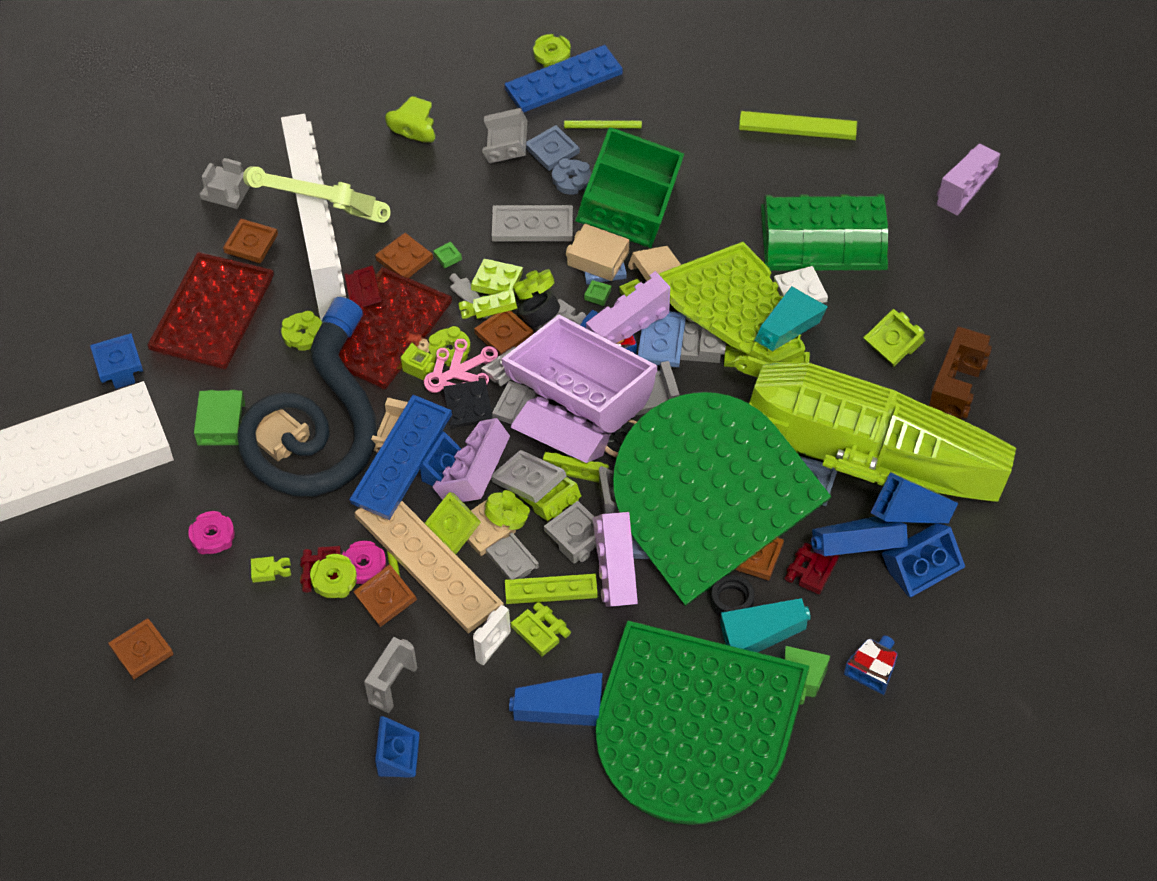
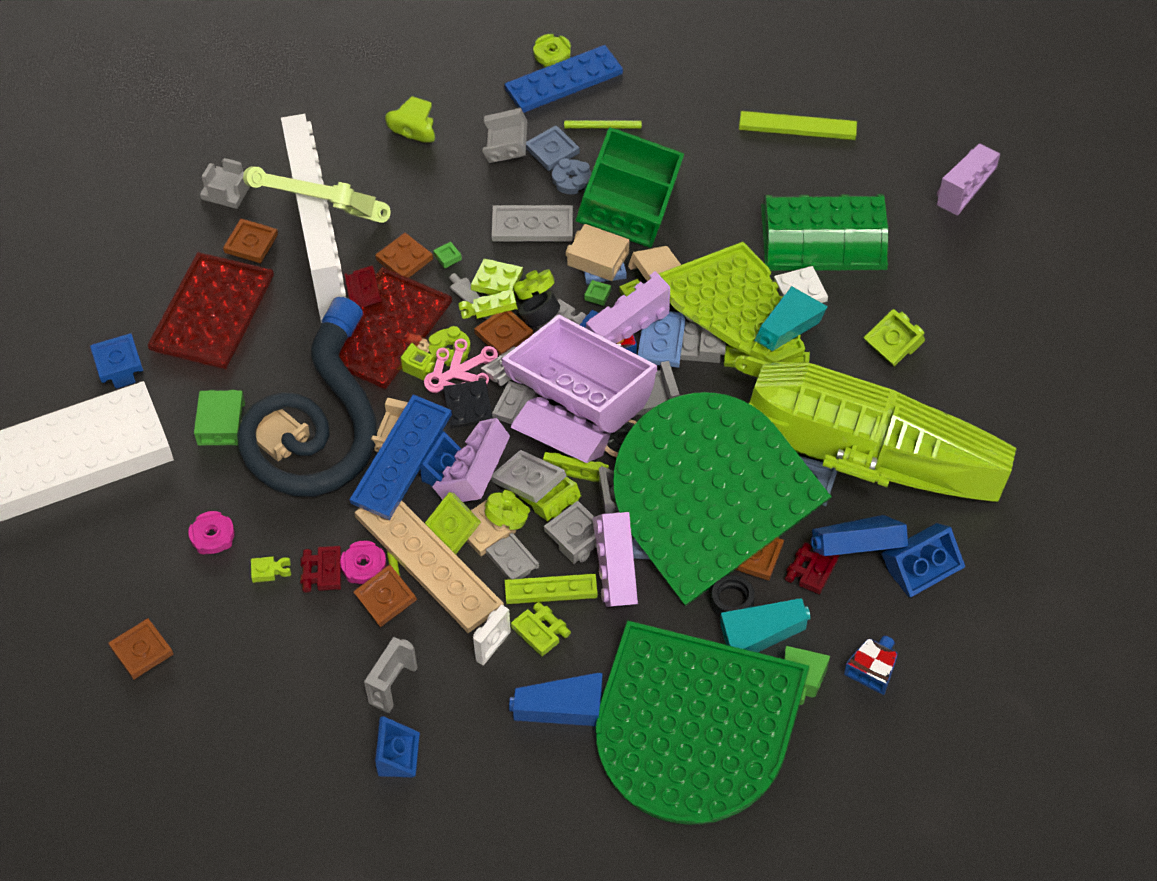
(296, 322): lime plate -> none
(333, 587): lime plate -> none
(910, 502): blue slope -> none
(967, 356): reddish brown plate -> none

